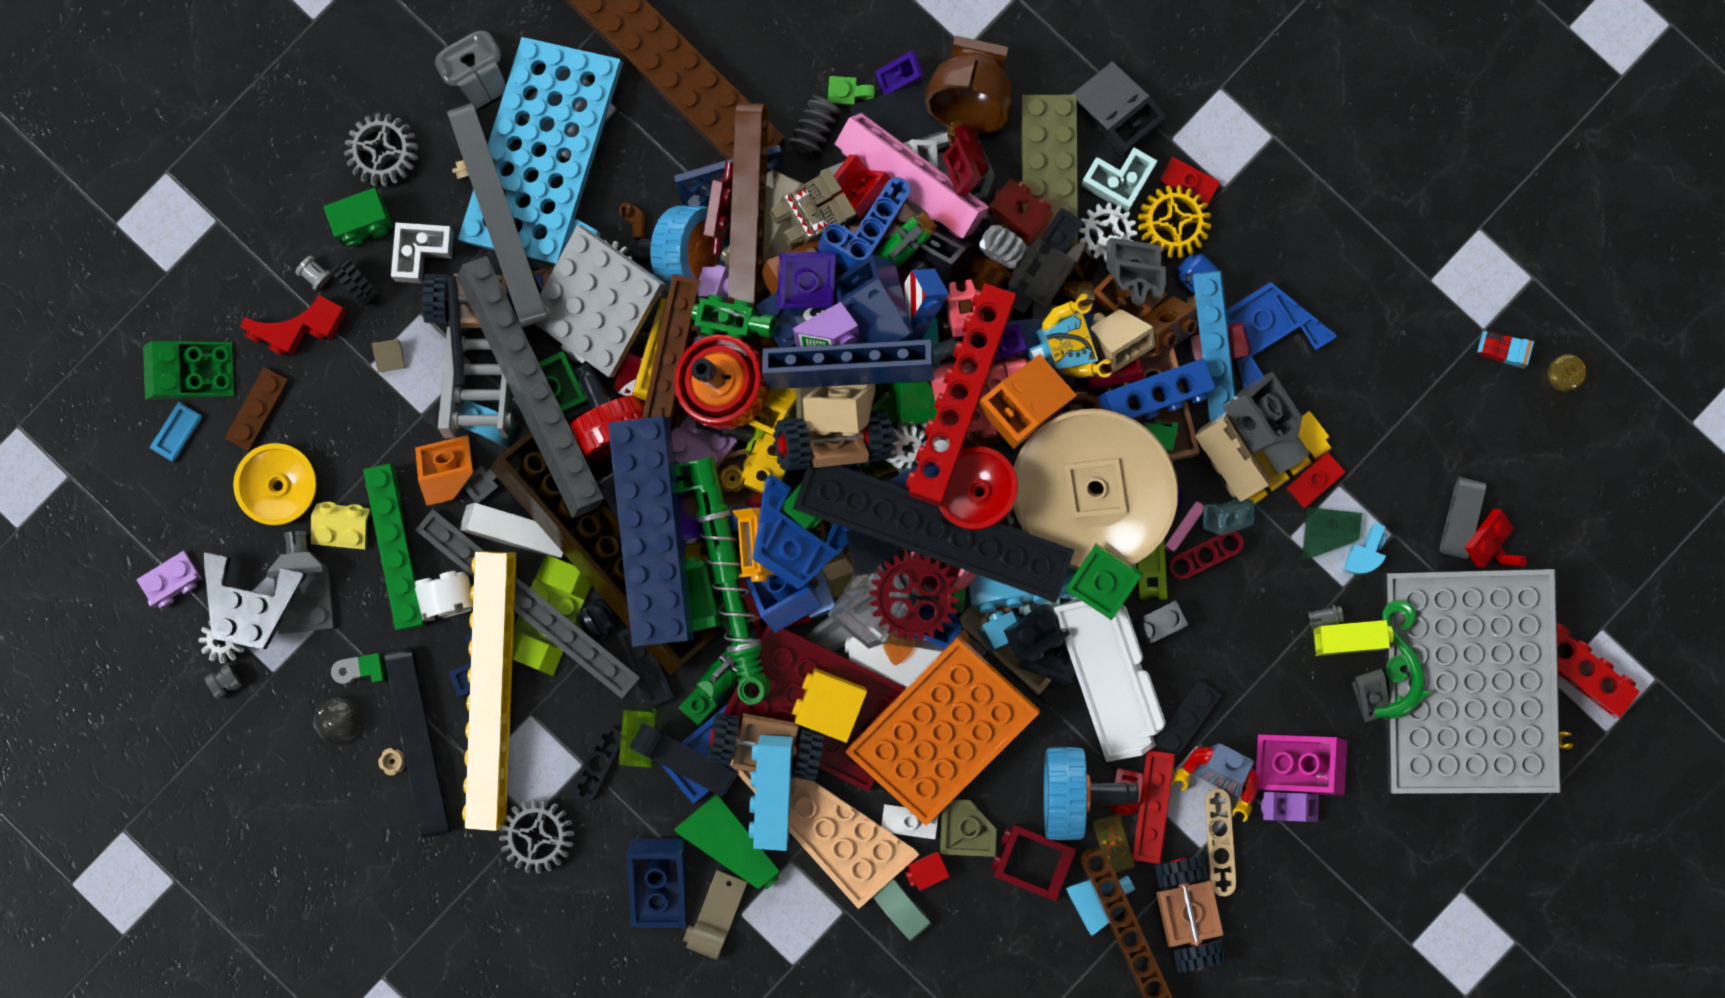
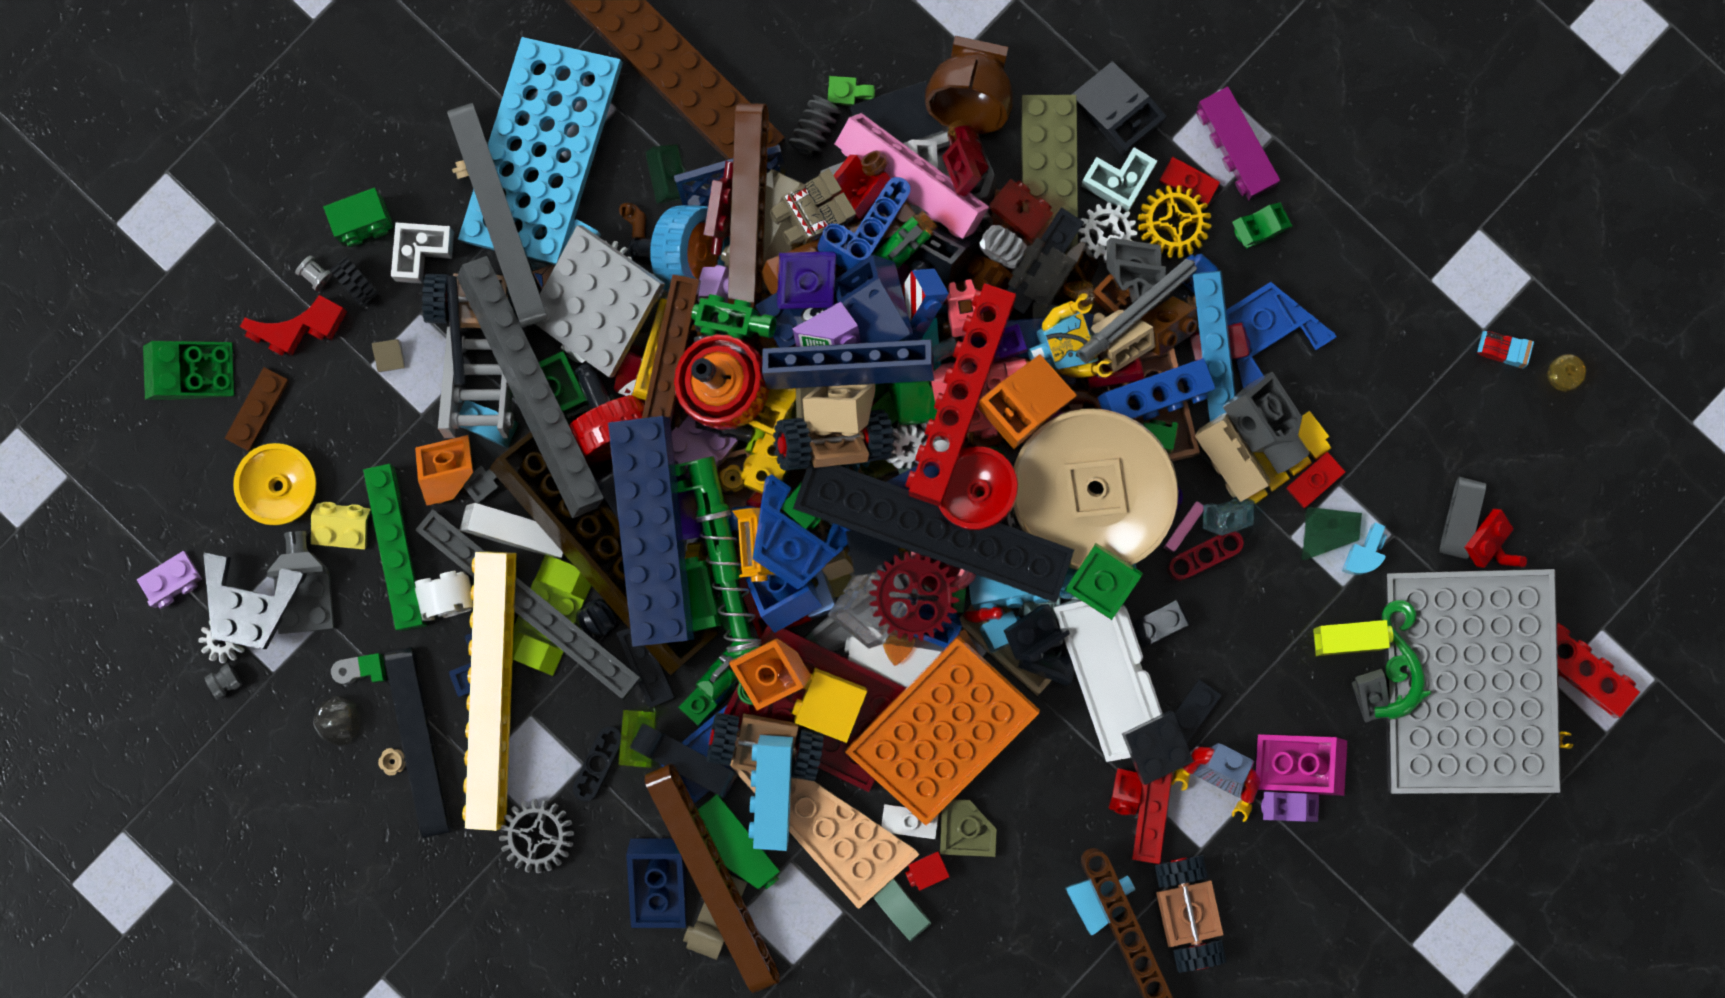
(176, 432): dark azure tile -> none
(379, 161): light grey gear -> none
(481, 81): dark grey piece -> none
(663, 165): none -> clear green slope
(712, 878): none -> reddish brown beam
(770, 672): none -> orange slope
(874, 163): none -> reddish brown plate
(900, 73): dark purple slope -> none
(983, 614): none -> red piece
(1059, 873): dark red window -> none
(1071, 793): dark azure wheel -> none
(1100, 341): none -> dark grey axle
(1114, 842): clear yellow tile -> none
(1153, 567): lime plate -> none
(1157, 747): none -> black plate
(1215, 842): tan beam -> none
(1237, 143): none -> magenta brick
(1261, 225): none -> green brick
(1326, 617): dark grey pin -> none

